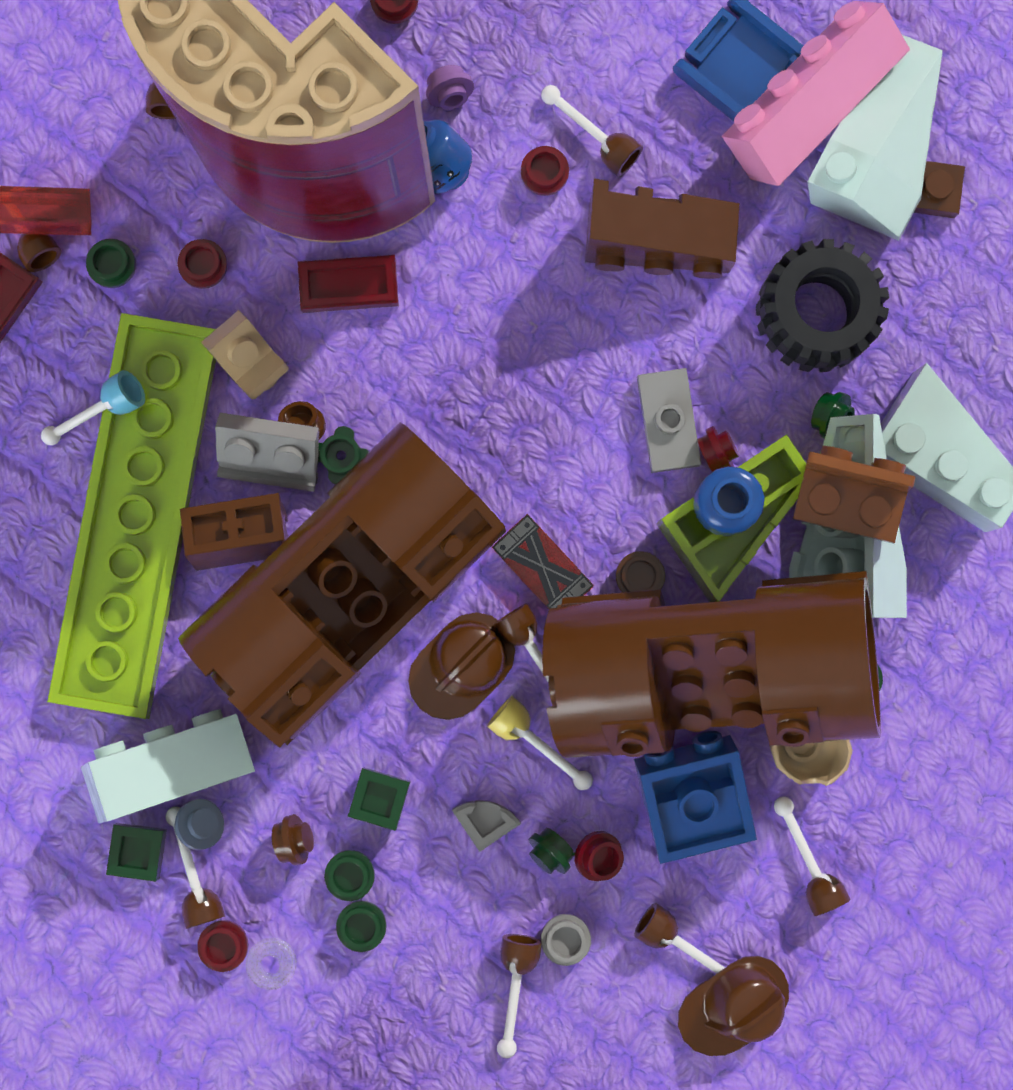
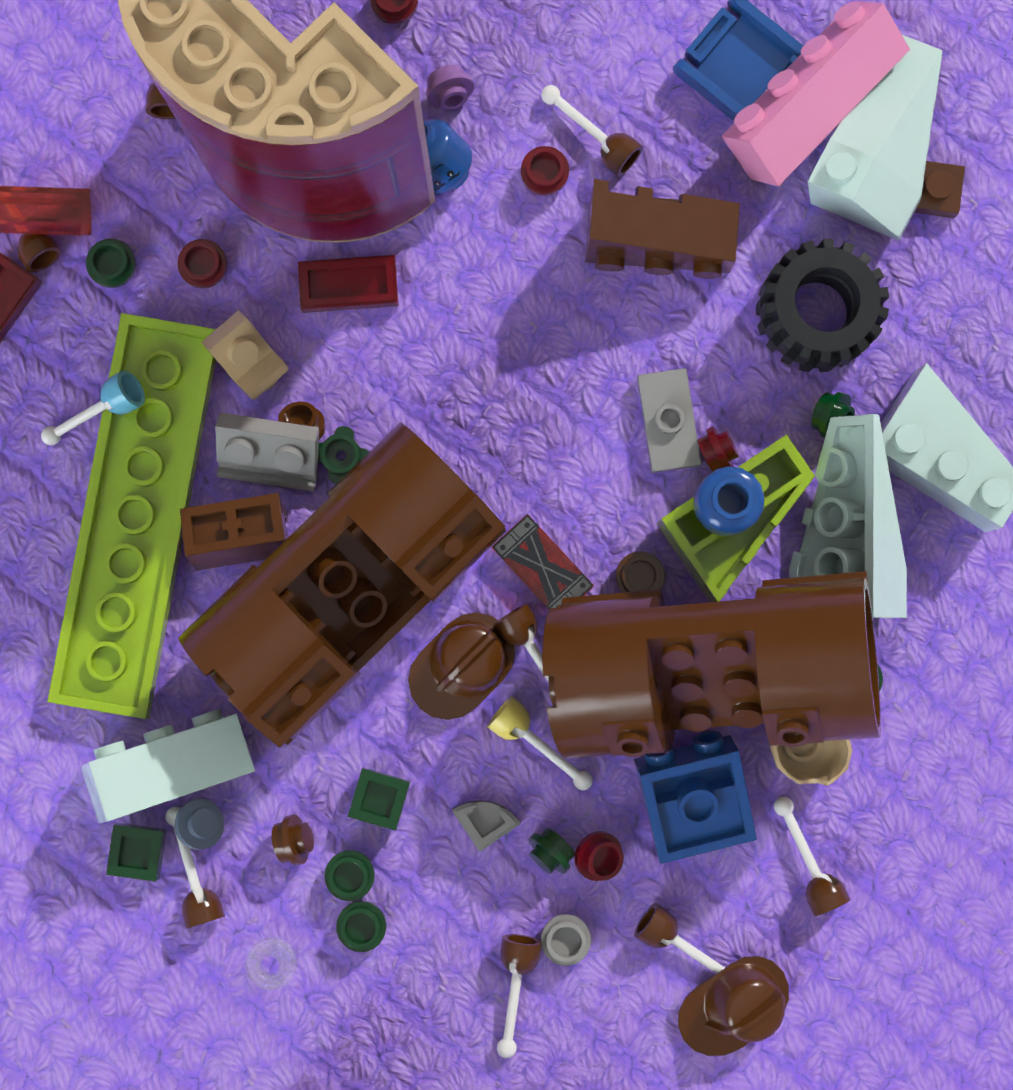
(223, 946): dark red plate -> none
(853, 494): dark orange bracket -> none

